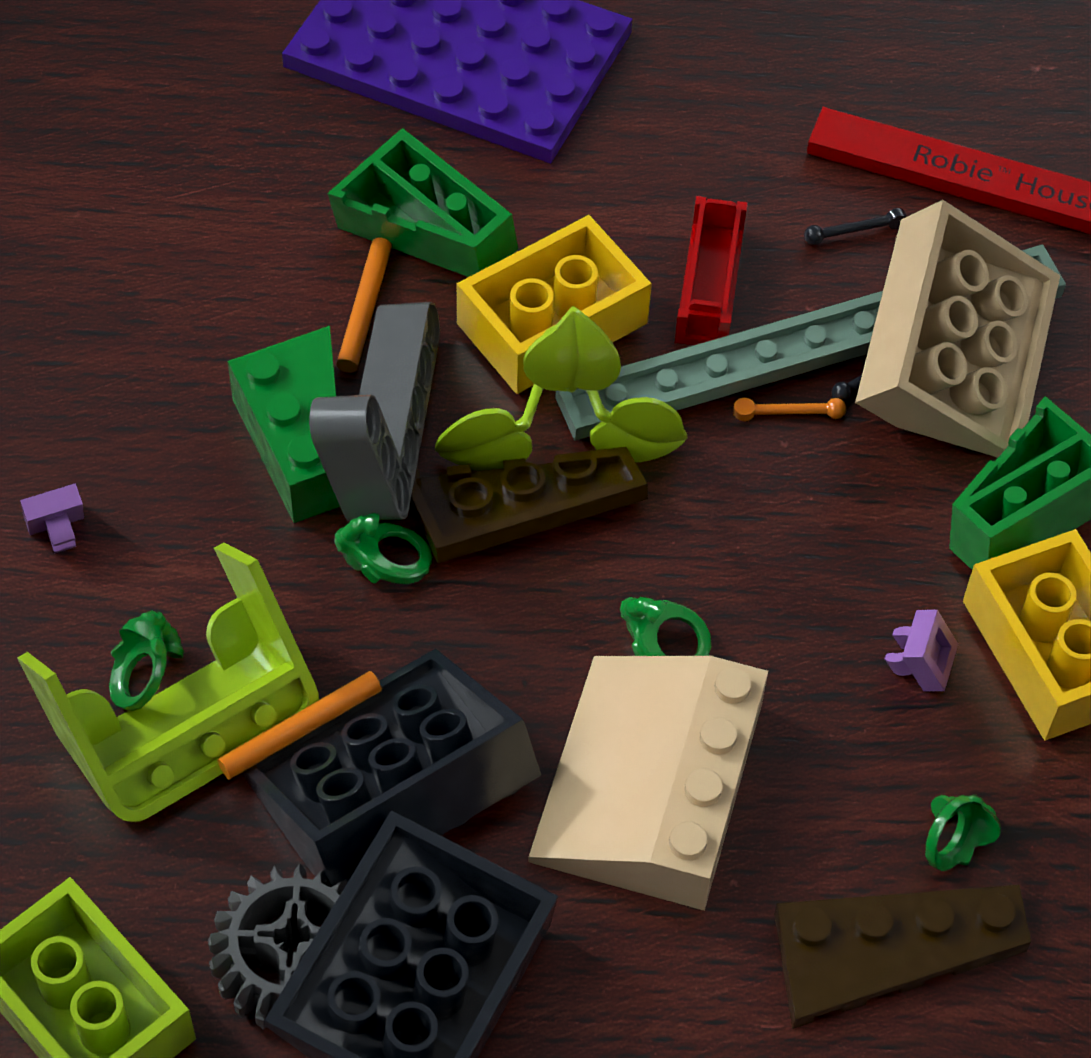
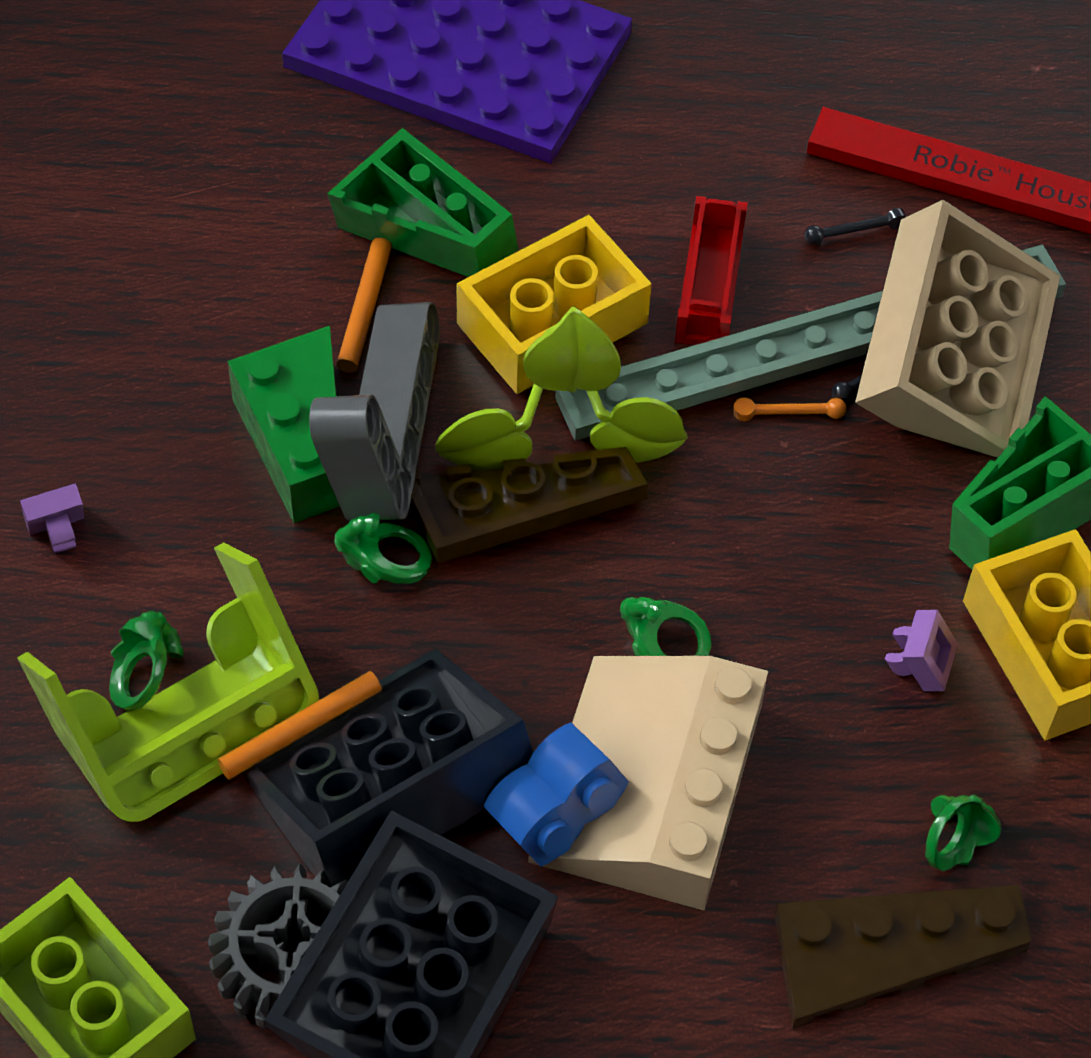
(556, 794): none -> blue brick

